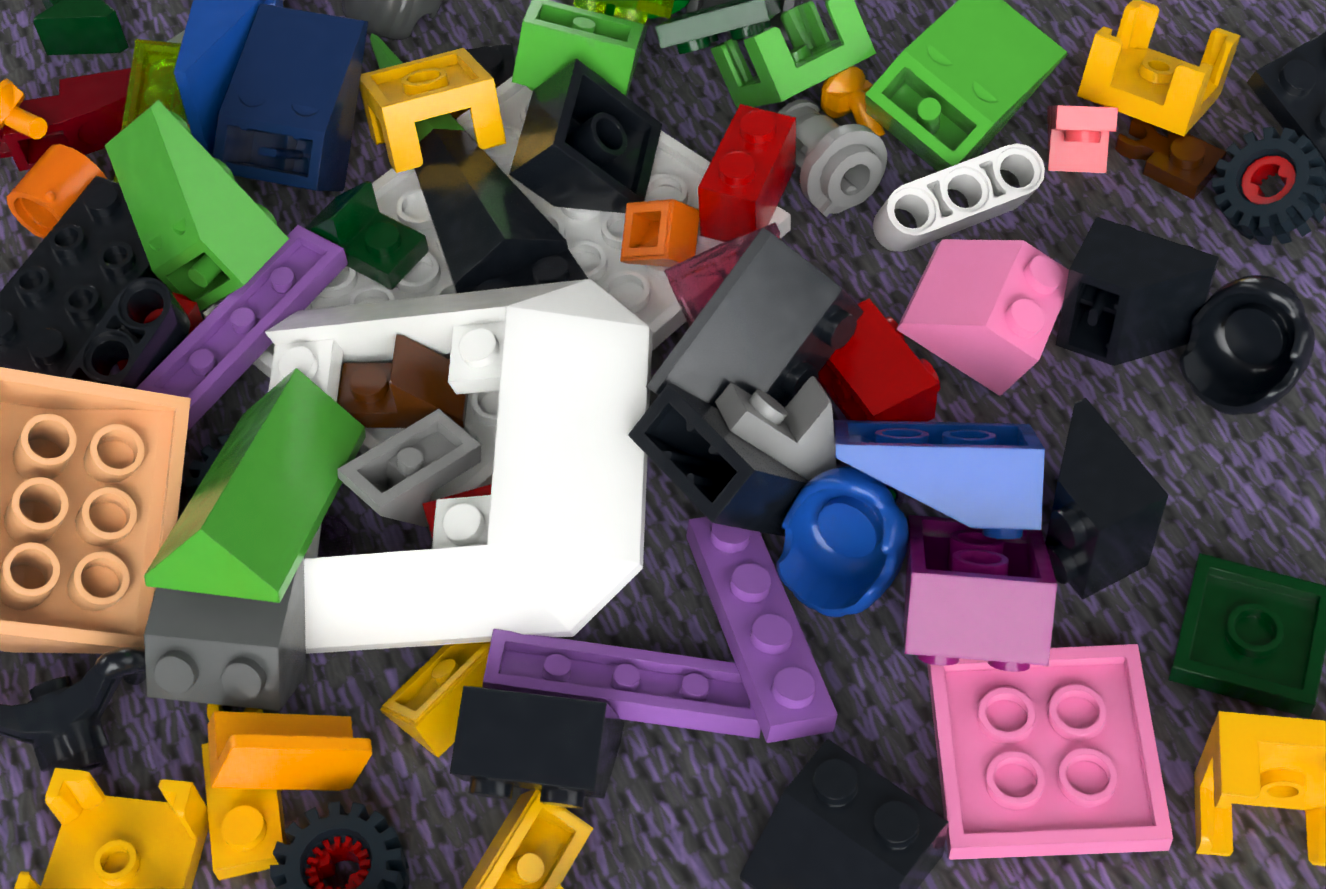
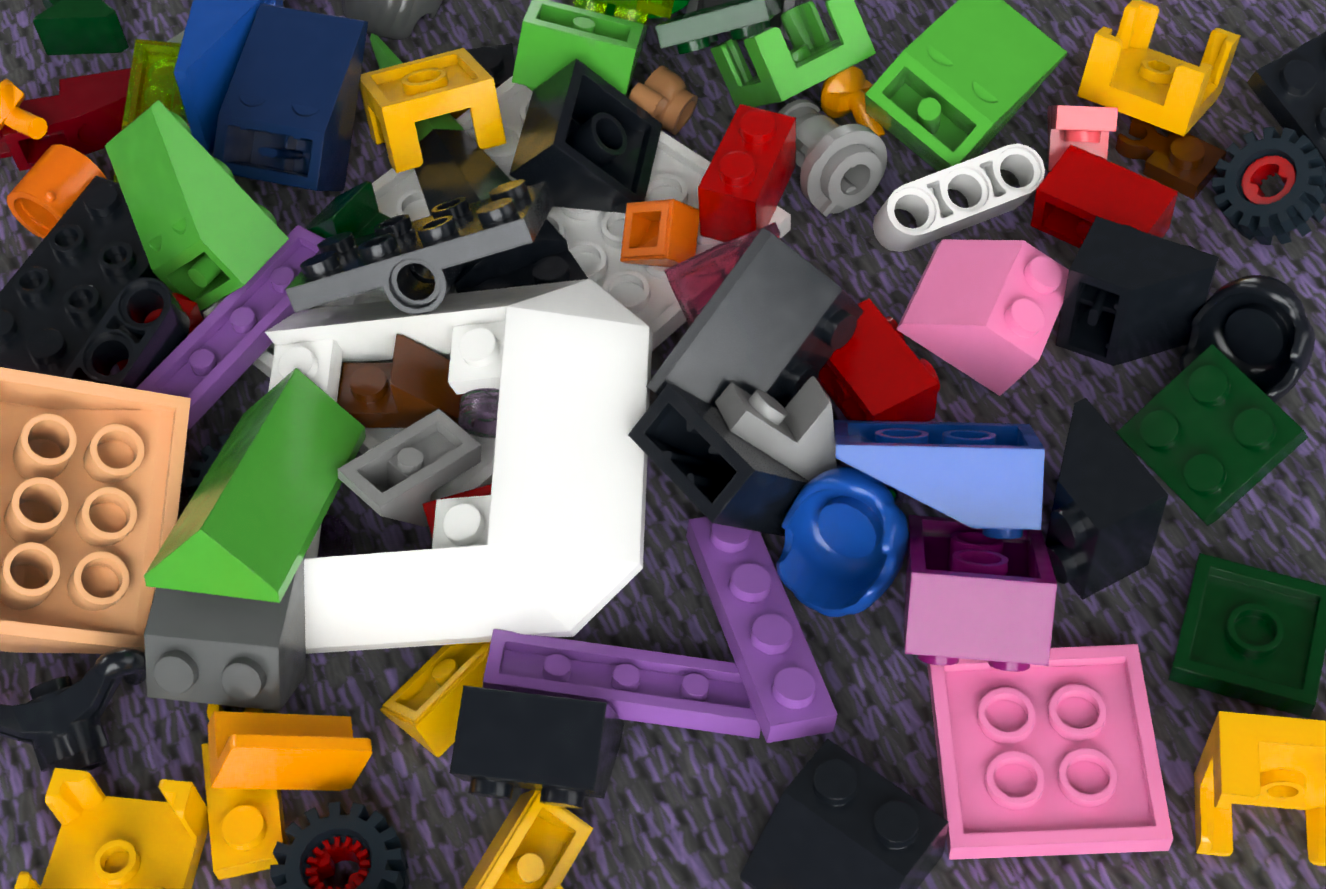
(421, 257): none -> black plate
(479, 412): none -> clear purple tile
(665, 99): none -> medium nougat piece
(1091, 186): none -> red brick
(1212, 435): none -> dark green plate

